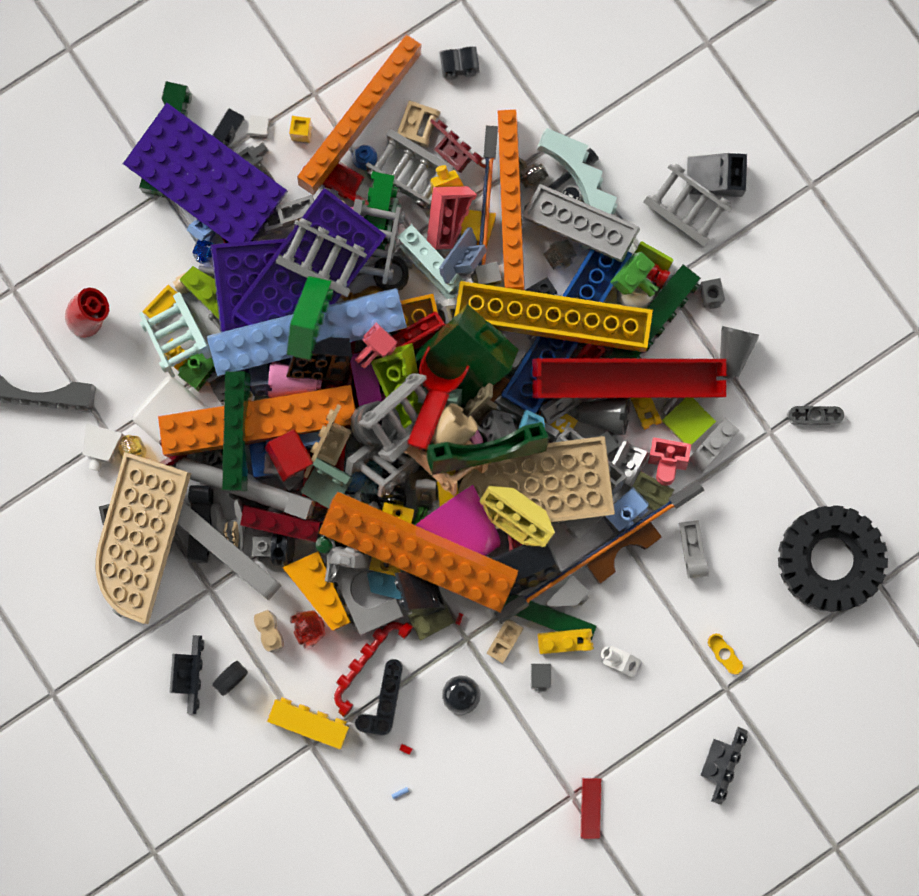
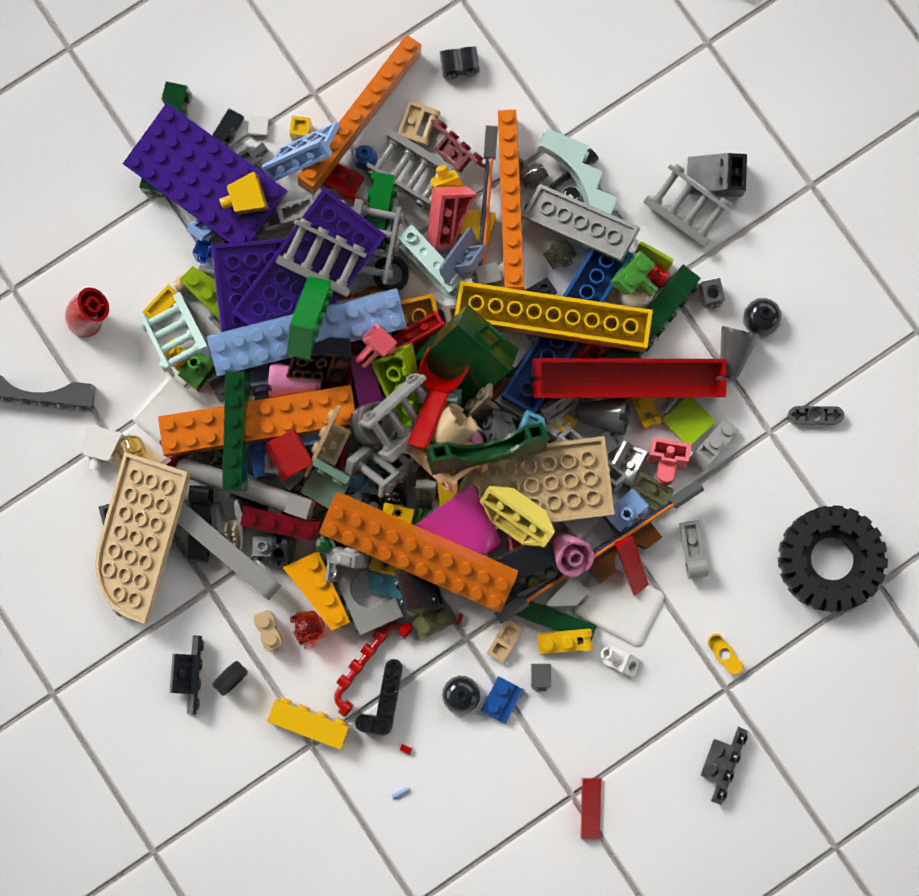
(245, 195): none -> yellow torso
(301, 153): none -> light blue fence
(501, 699): none -> blue plate
(571, 553): none -> bright pink cone
(617, 610): none -> white piece
(631, 564): none -> red slope
(762, 316): none -> black cylinder

